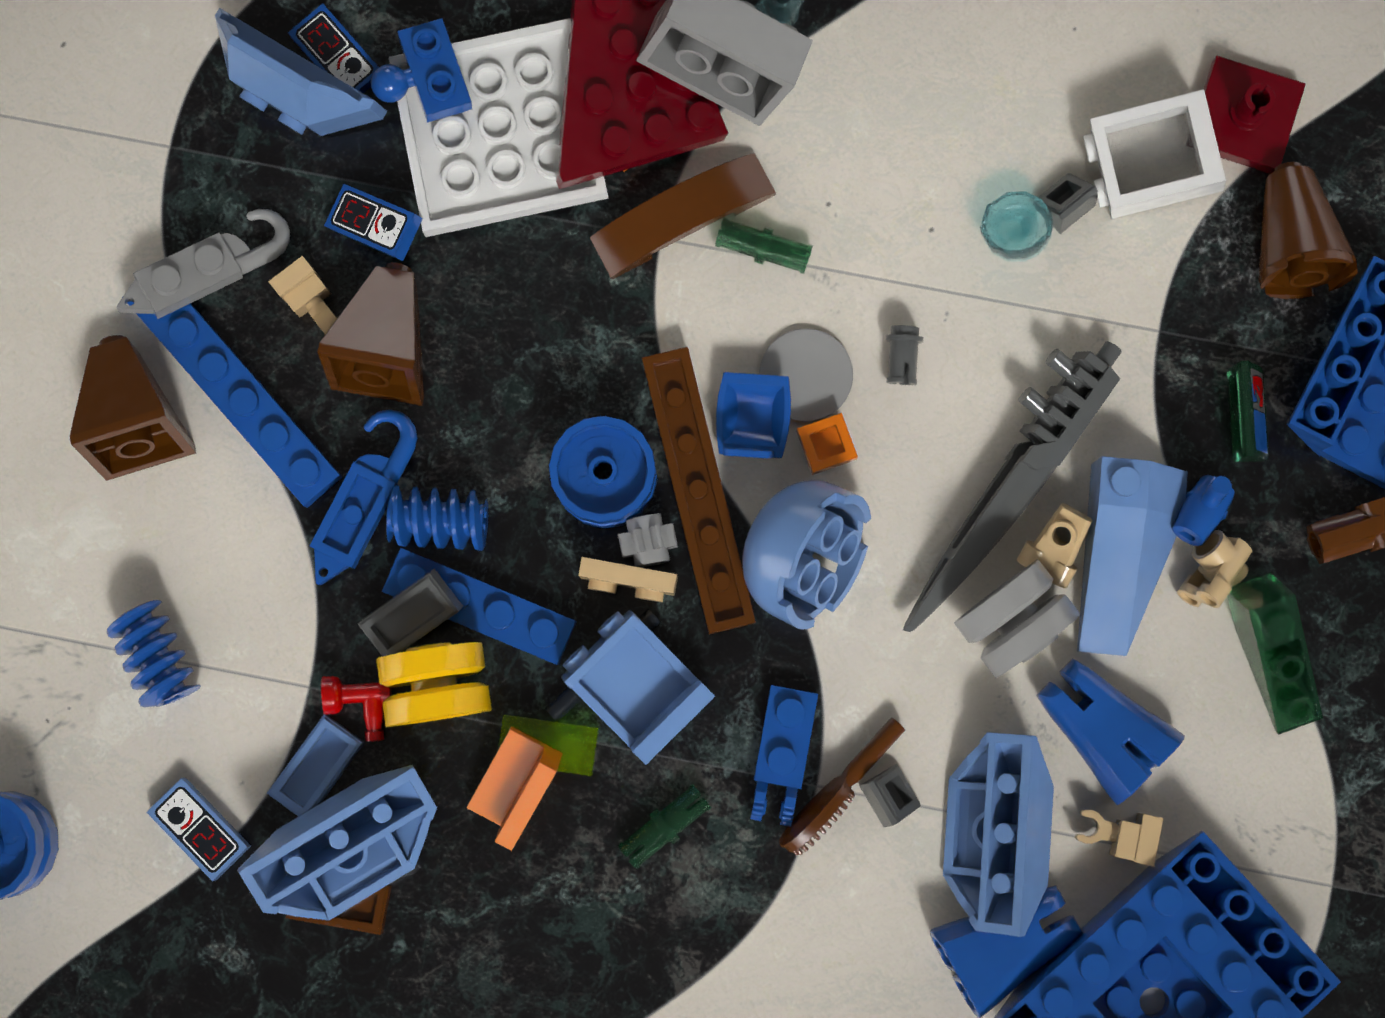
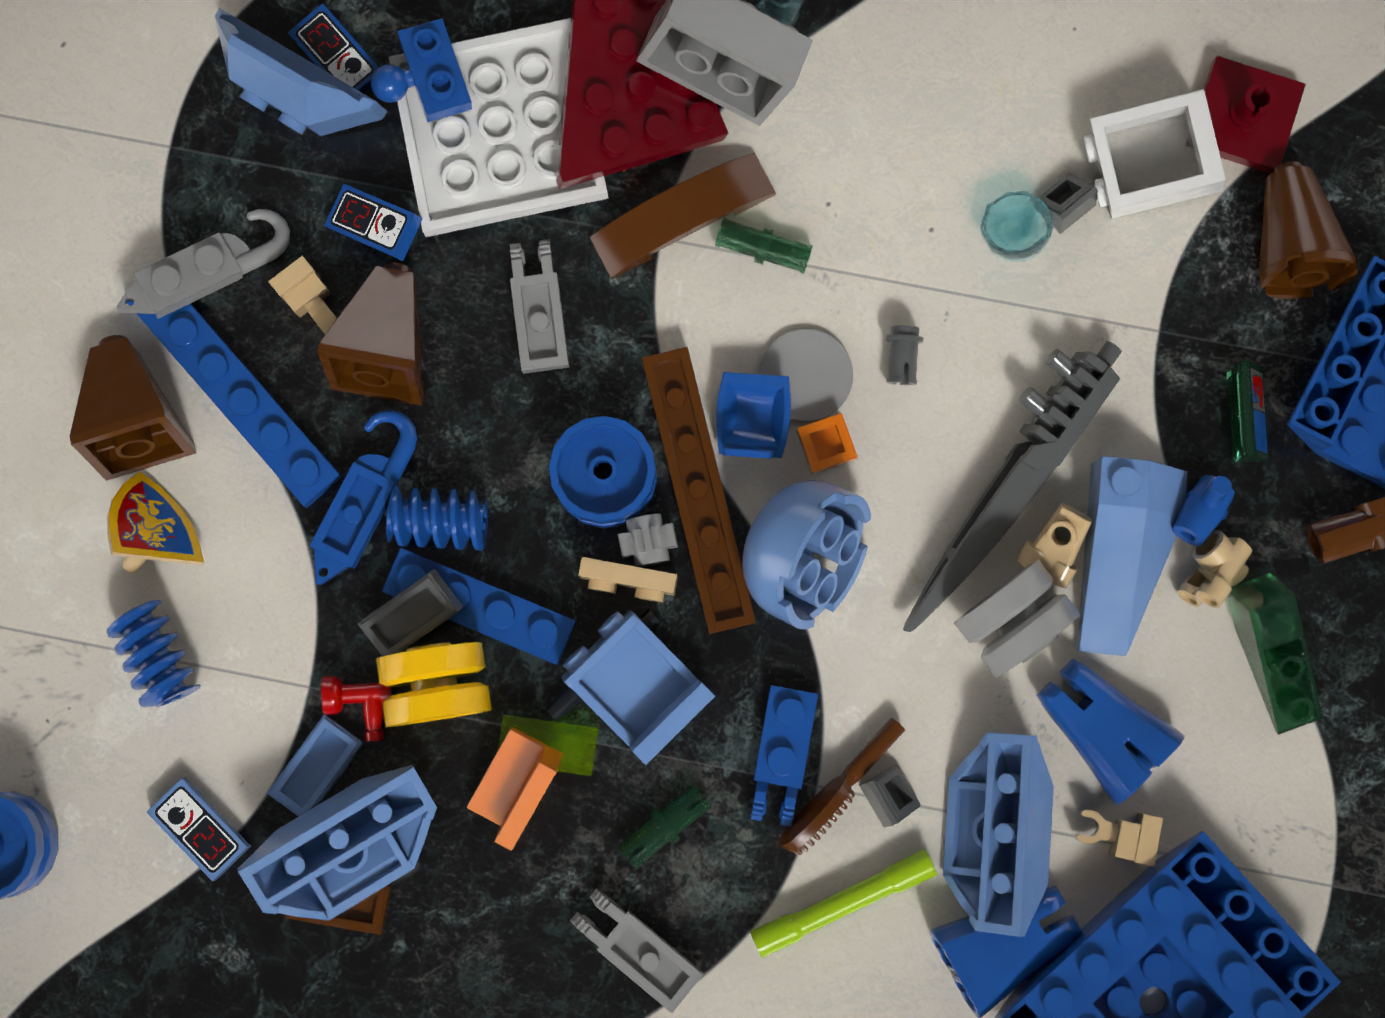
(149, 525): none -> shield
(538, 312): none -> light grey hinge
(640, 953): none -> light grey hinge
(794, 926): none -> lime piece

